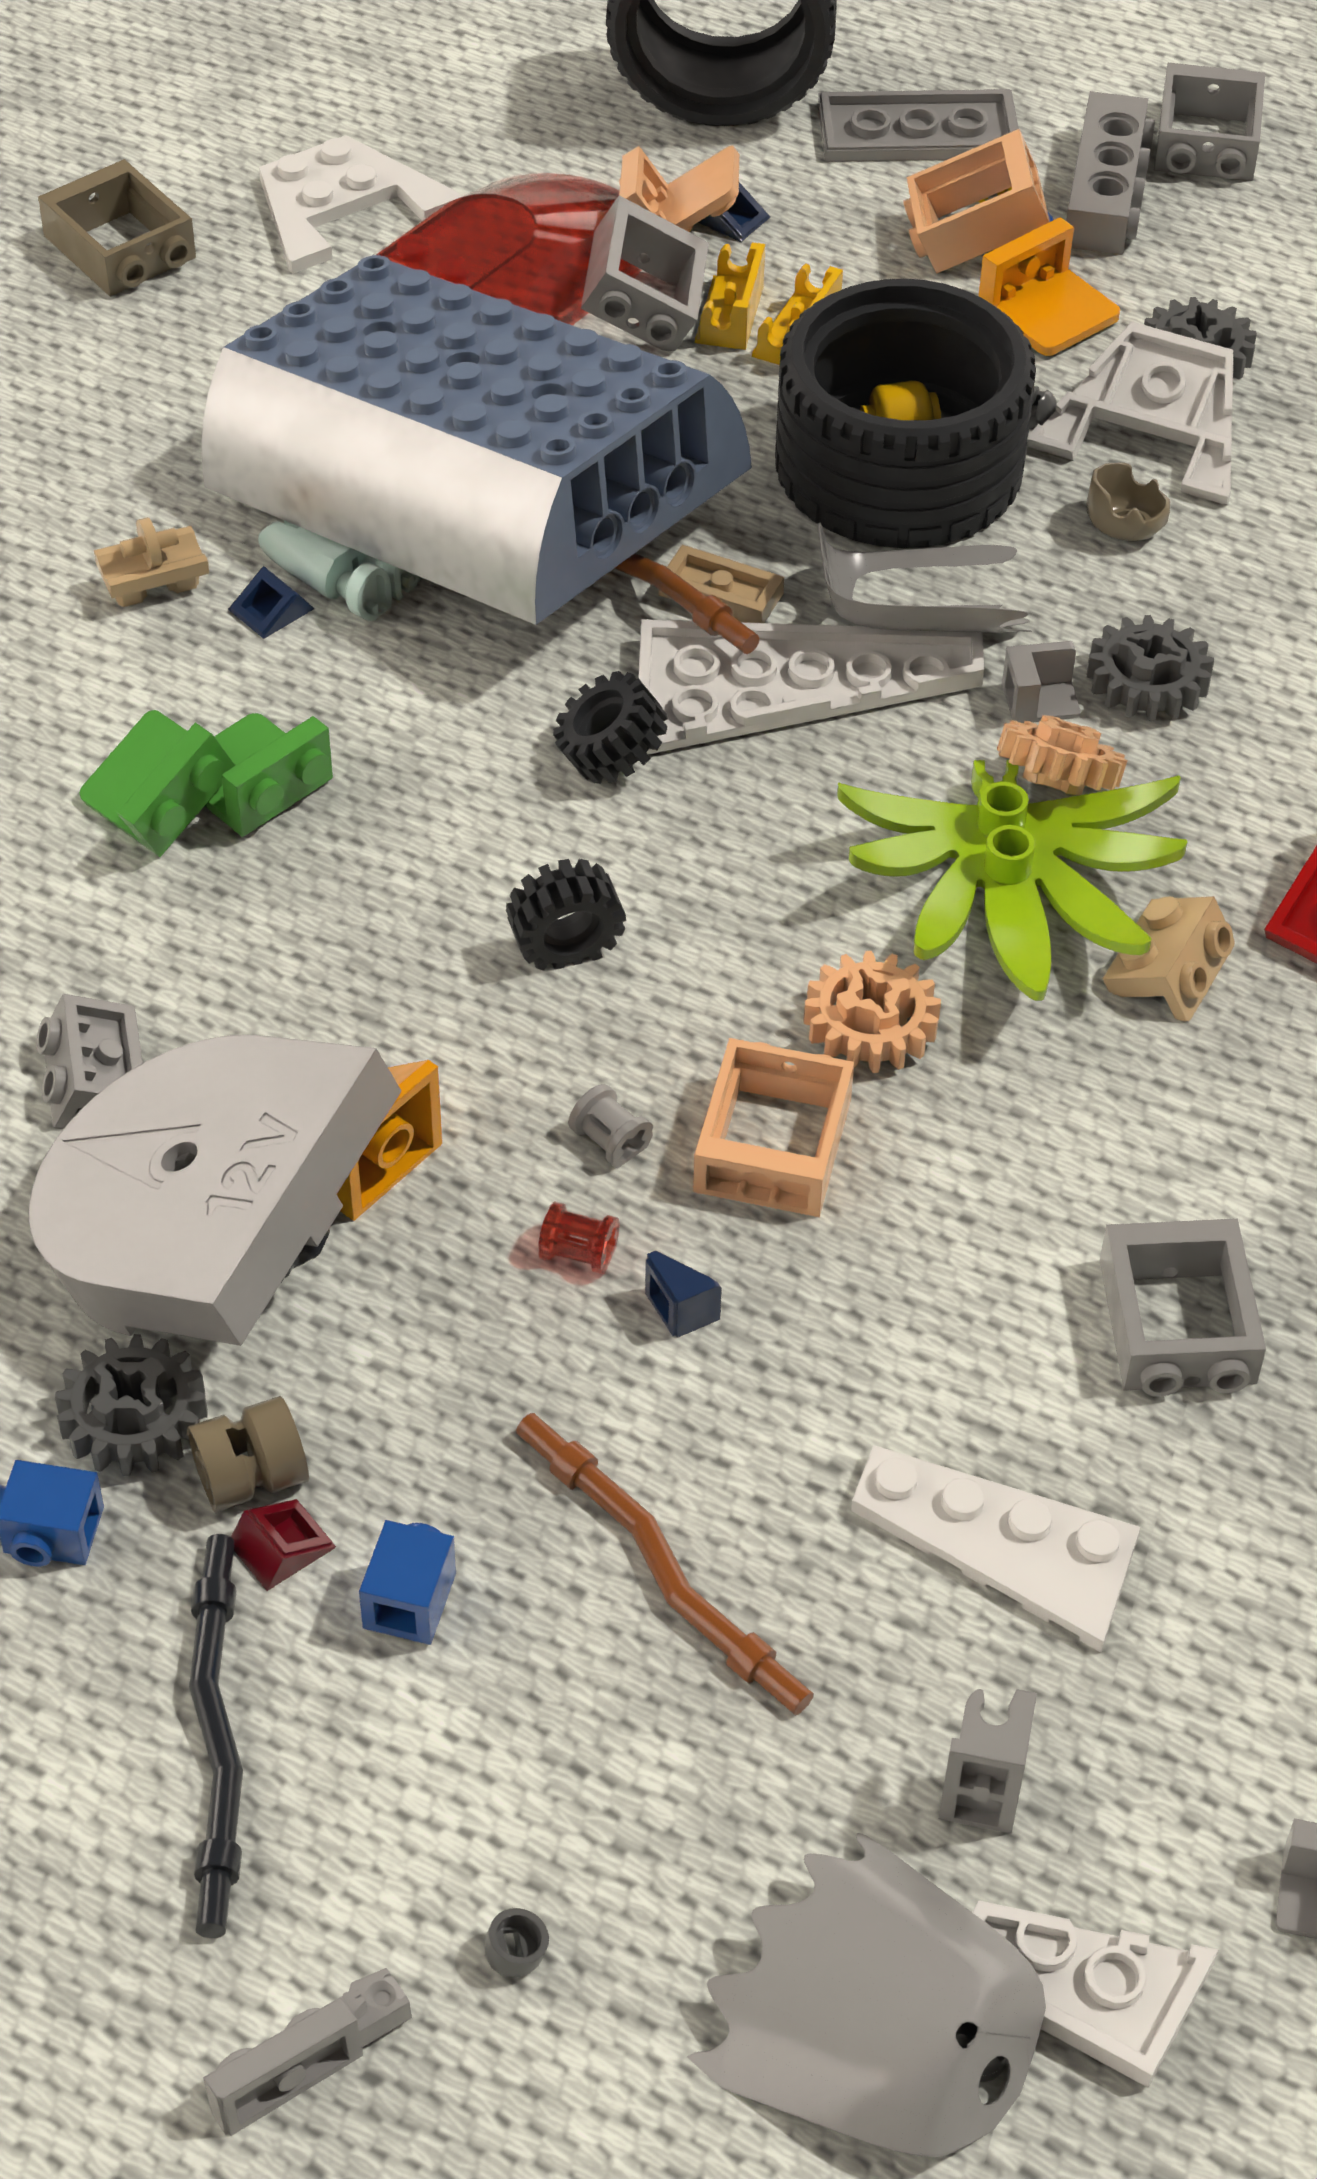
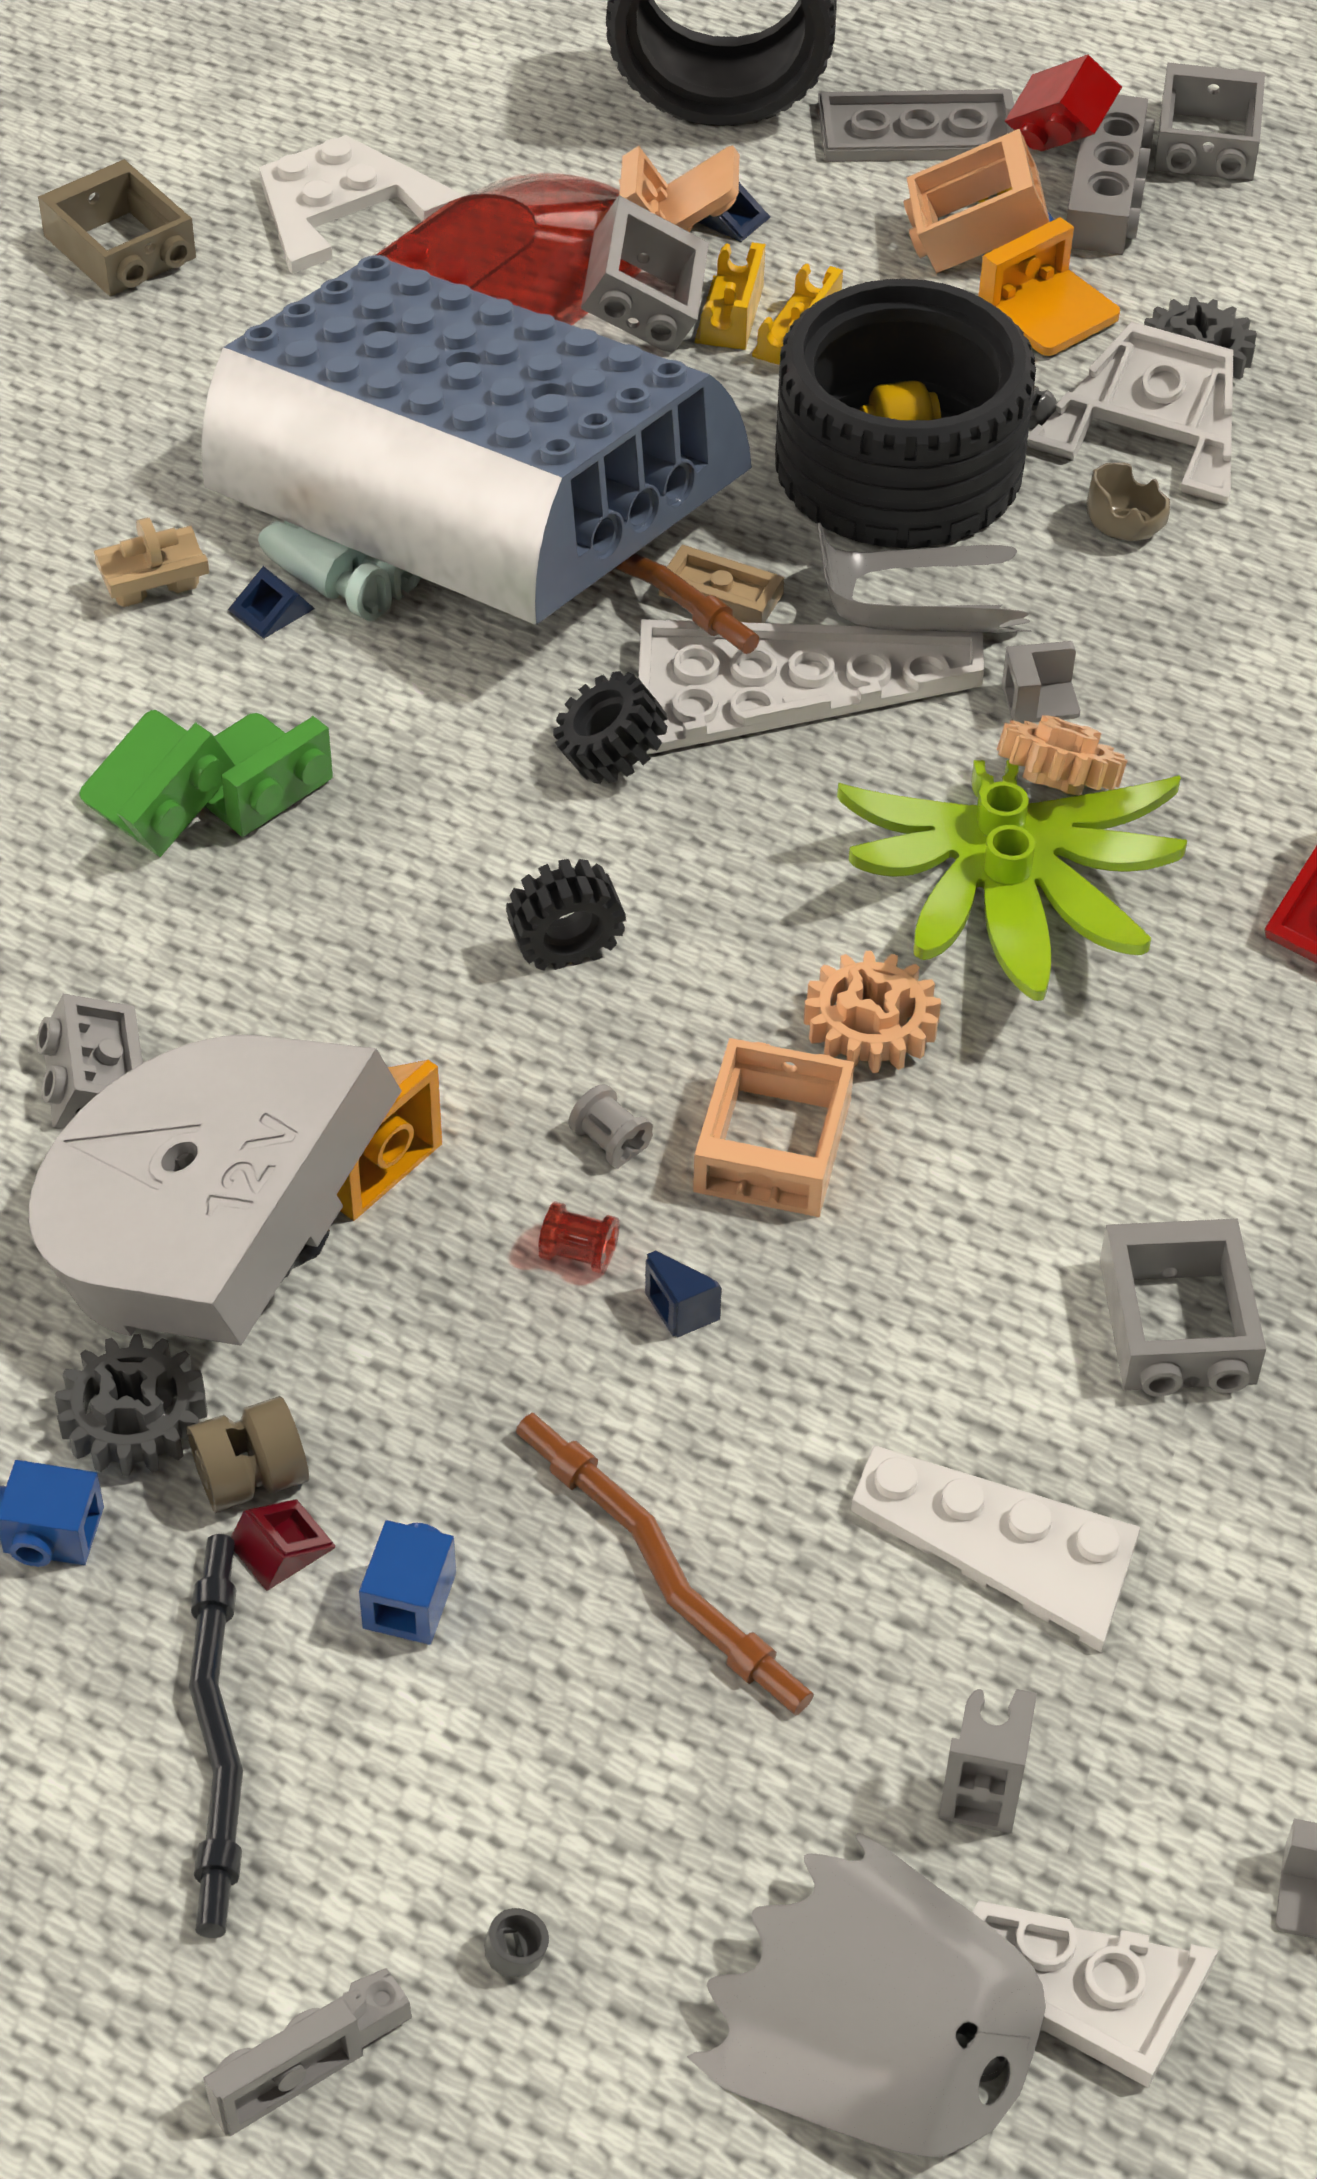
(1063, 103): none -> red brick
(1150, 667): dark grey gear -> none
(1184, 955): tan bracket -> none

